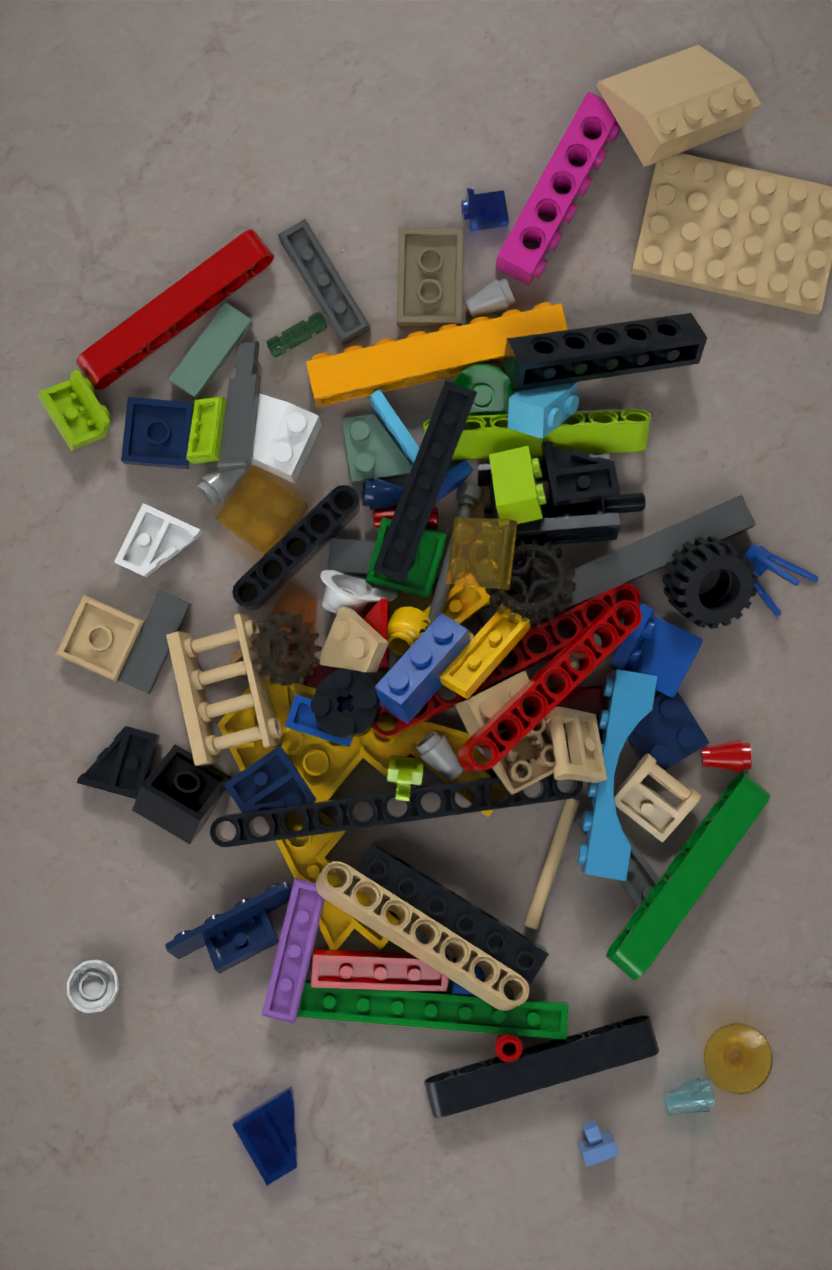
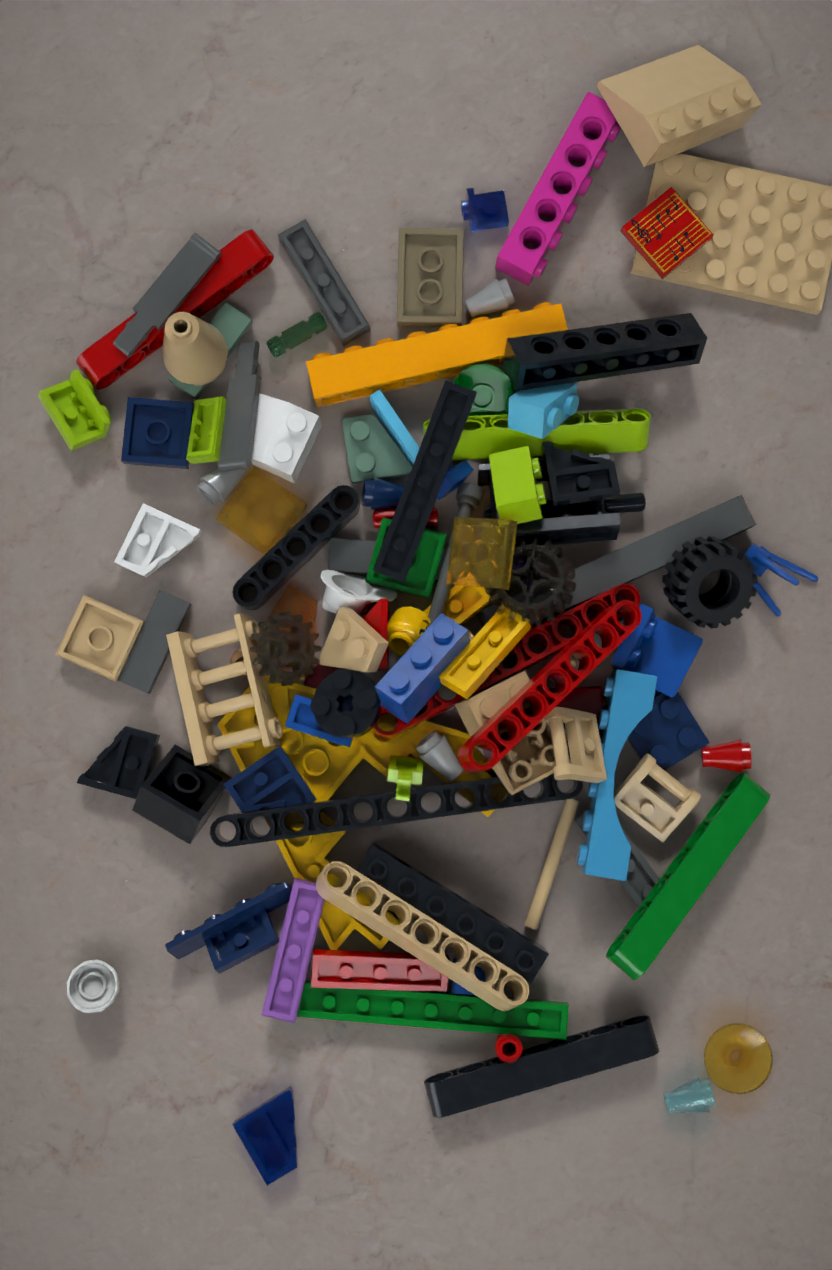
(168, 292): none -> dark grey piece
(193, 349): none -> tan cone
(597, 1146): medium blue tile -> none
(666, 233): none -> red tile

